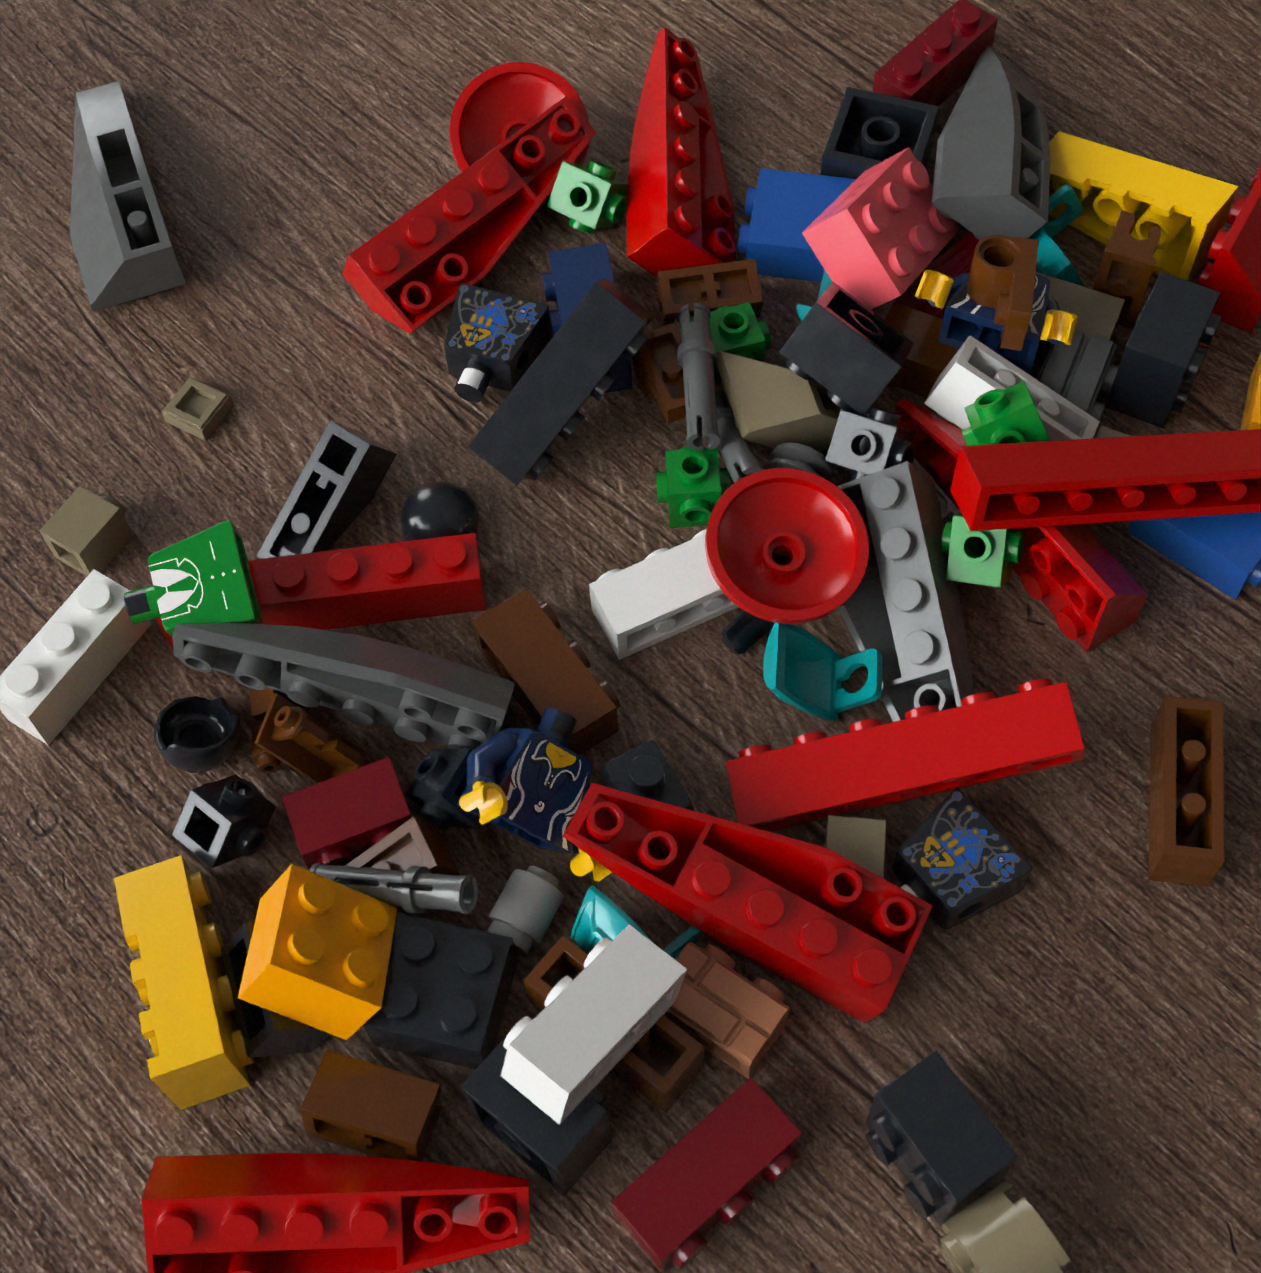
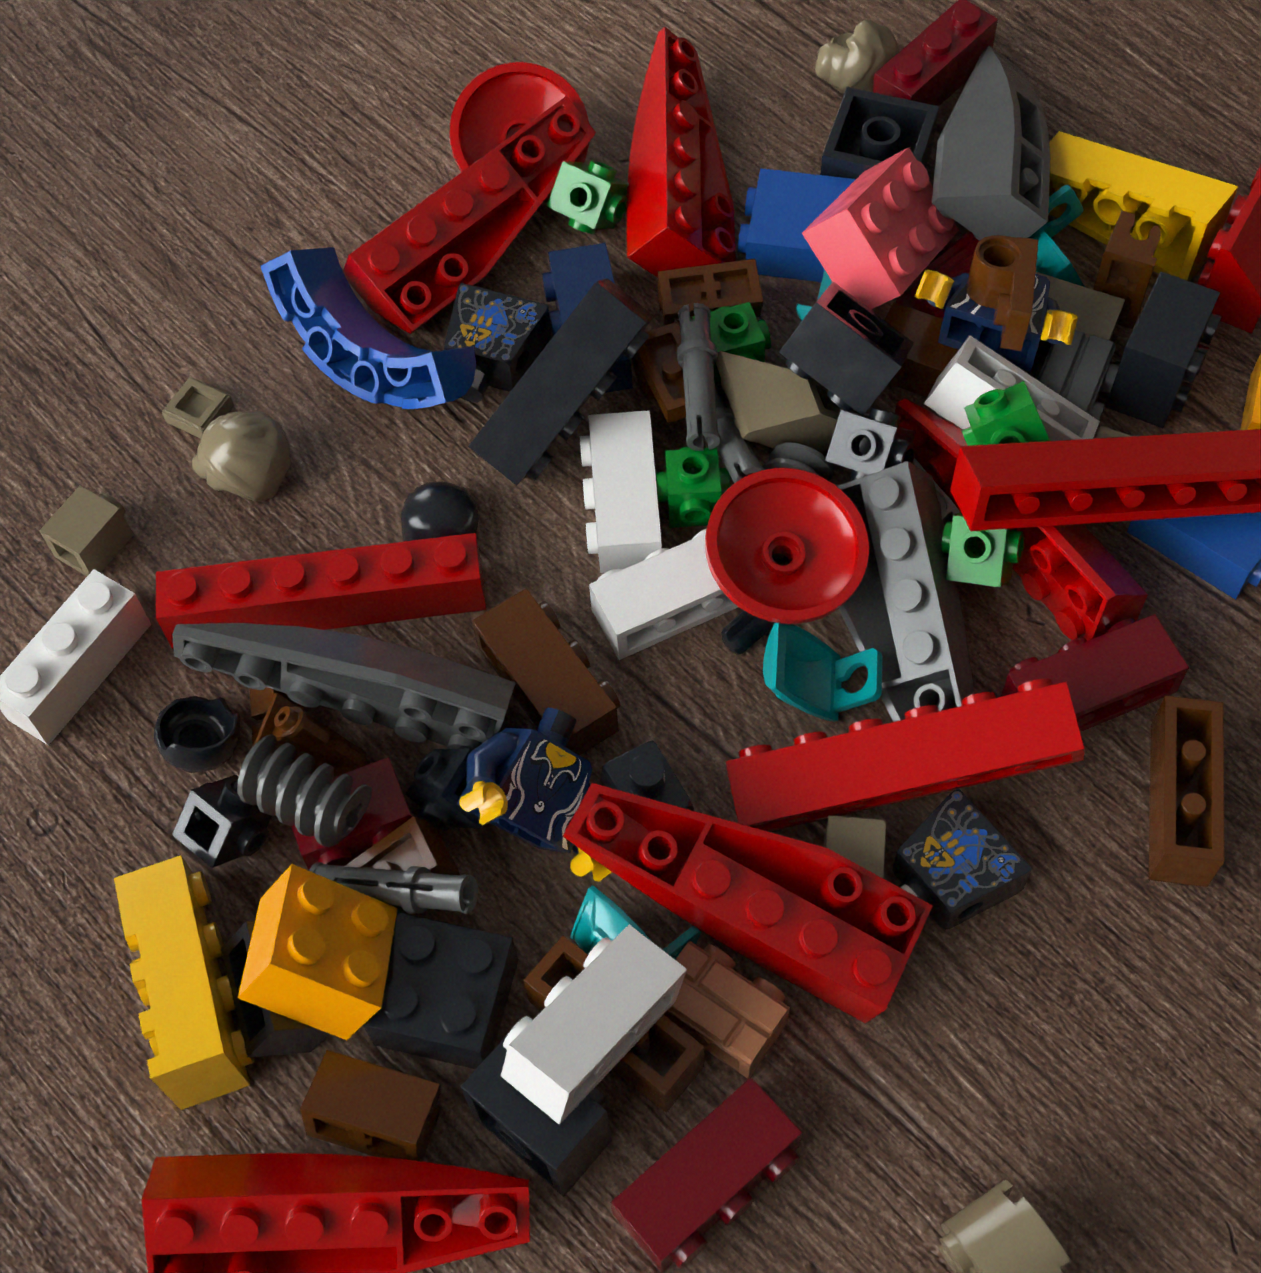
(114, 206): dark grey wedge -> none
(198, 582): green torso -> none
(243, 455): none -> dark tan hair
(297, 795): none -> dark grey piece
(329, 492): black slope -> none
(352, 345): none -> blue brick
(526, 908): light grey brick -> none
(621, 489): none -> white brick
(856, 56): none -> dark tan hair
(937, 1139): black brick -> none
(1111, 672): none -> dark red brick

